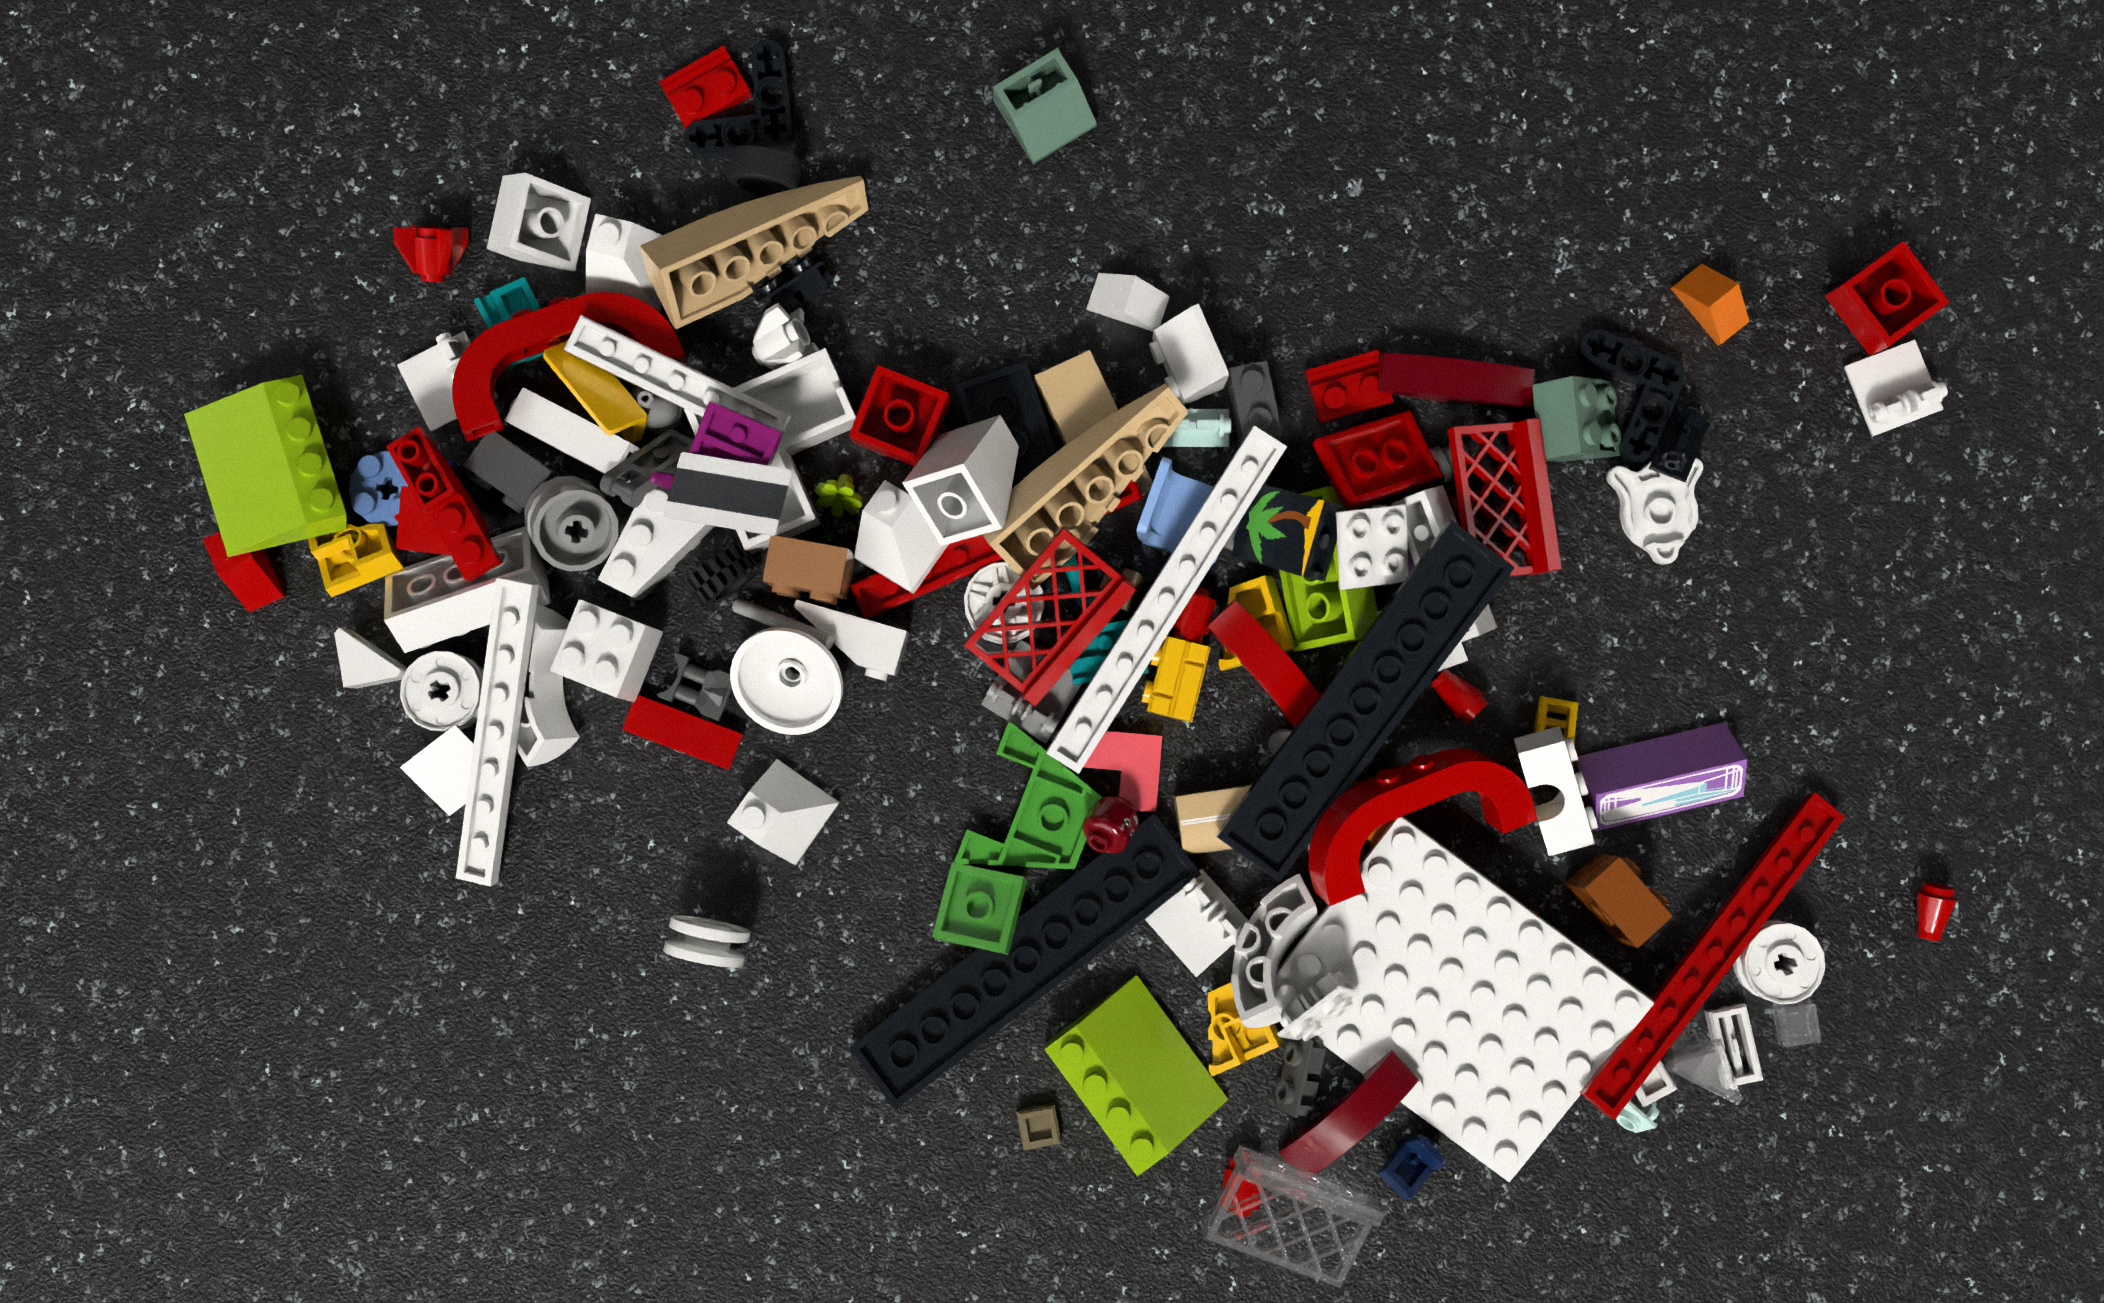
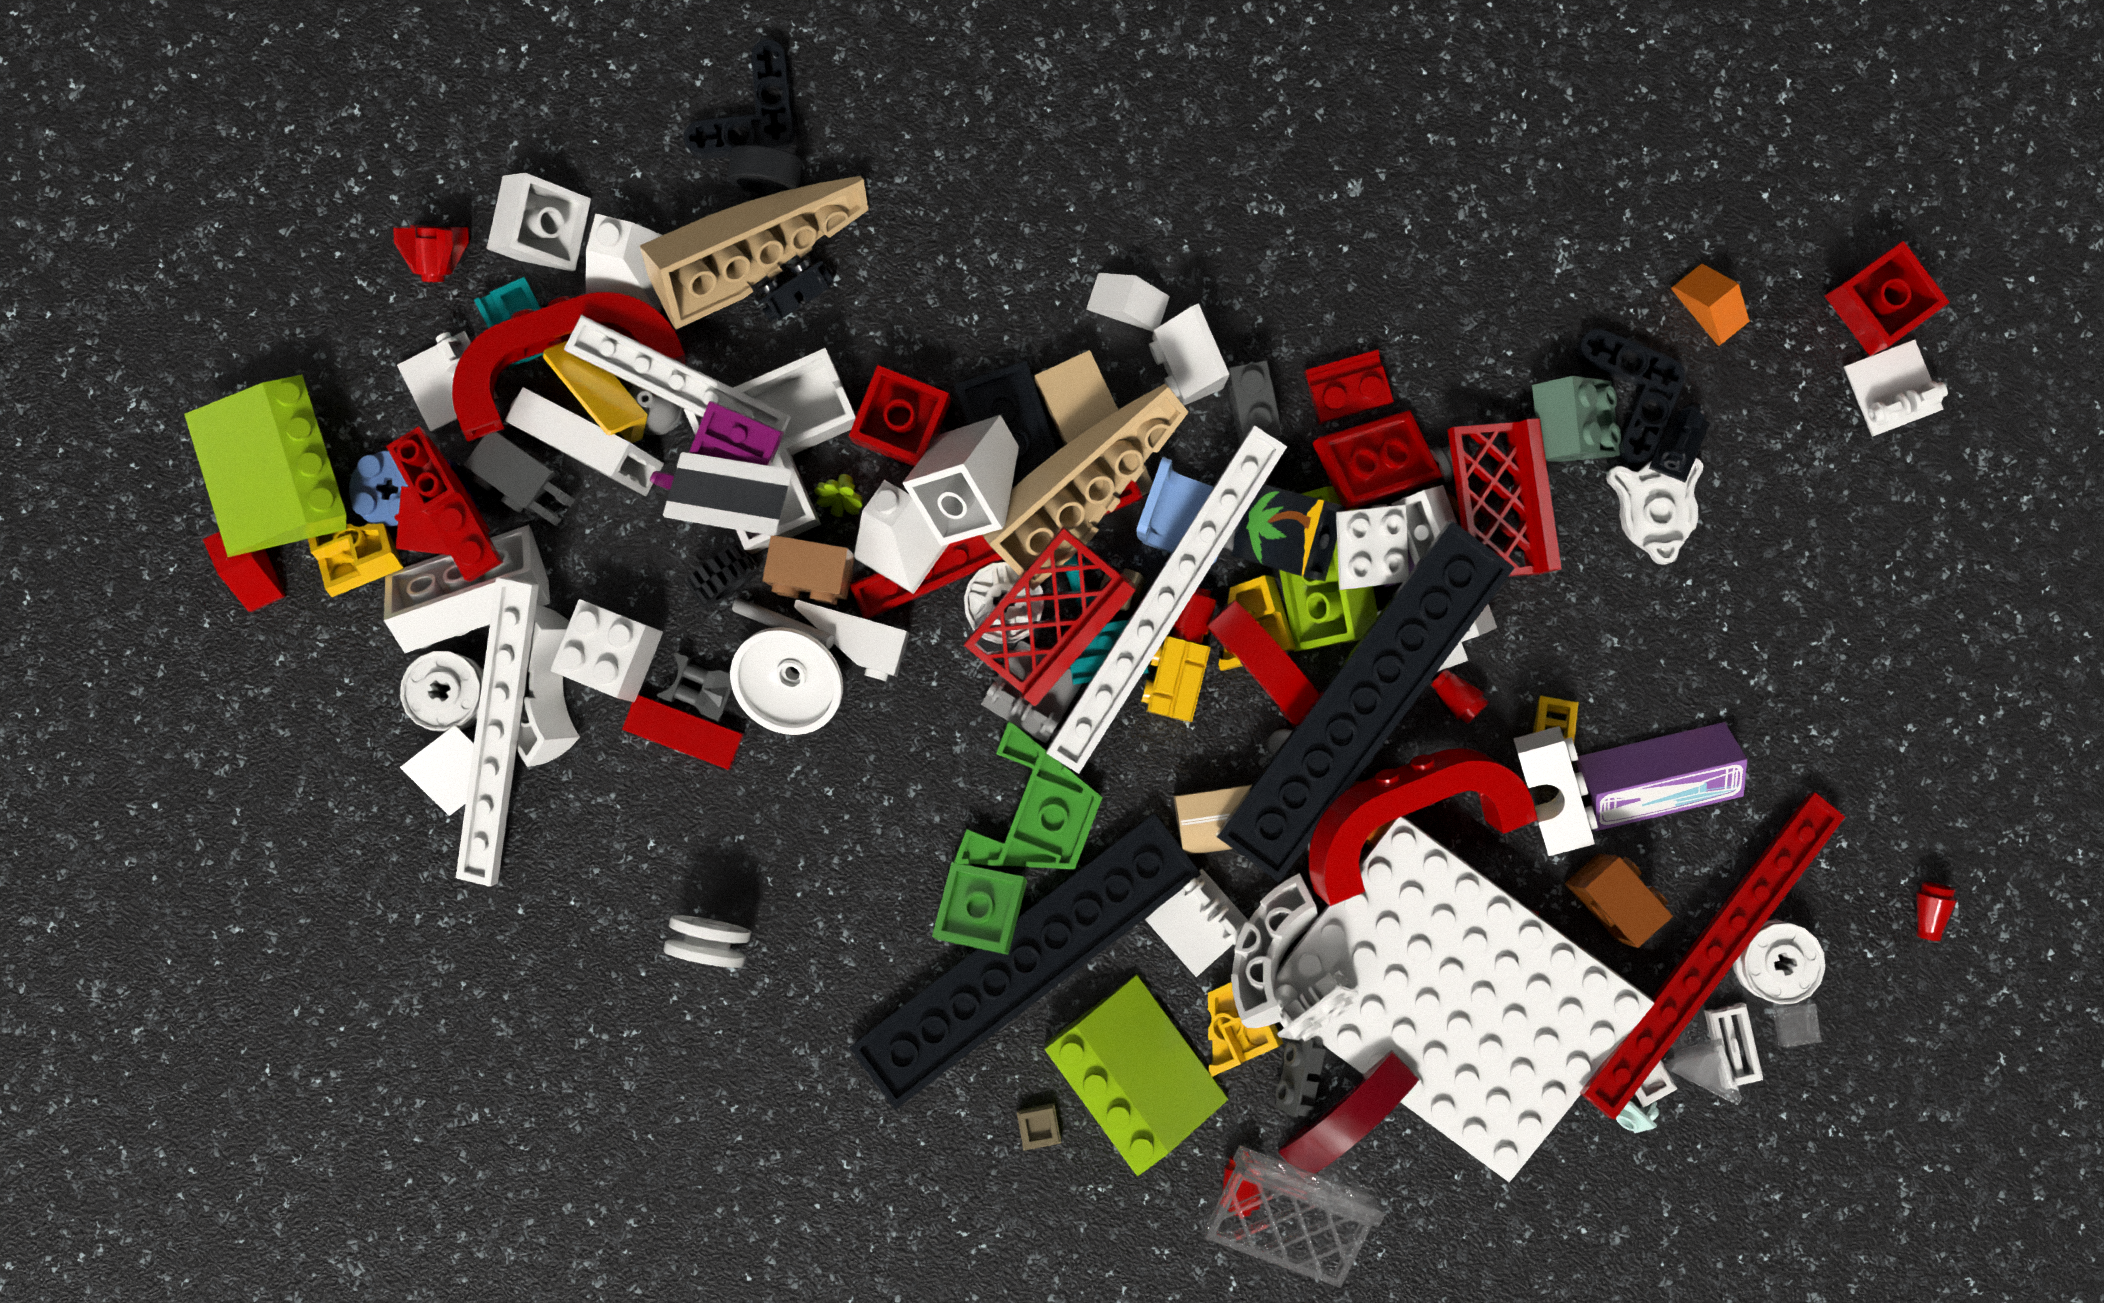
(363, 662): white slope -> none
(551, 526): light grey wheel -> none
(650, 547): white wedge -> none
(658, 455): dark grey plate -> none
(706, 87): red plate -> none
(781, 338): white brick -> none
(783, 812): white slope -> none
(1044, 106): sand green slope -> none
(1110, 824): dark red head -> none
(1139, 763): coral tile -> none
(1202, 429): light aqua hinge -> none
(1411, 1165): dark blue bracket -> none
(1455, 380): dark red slope -> none

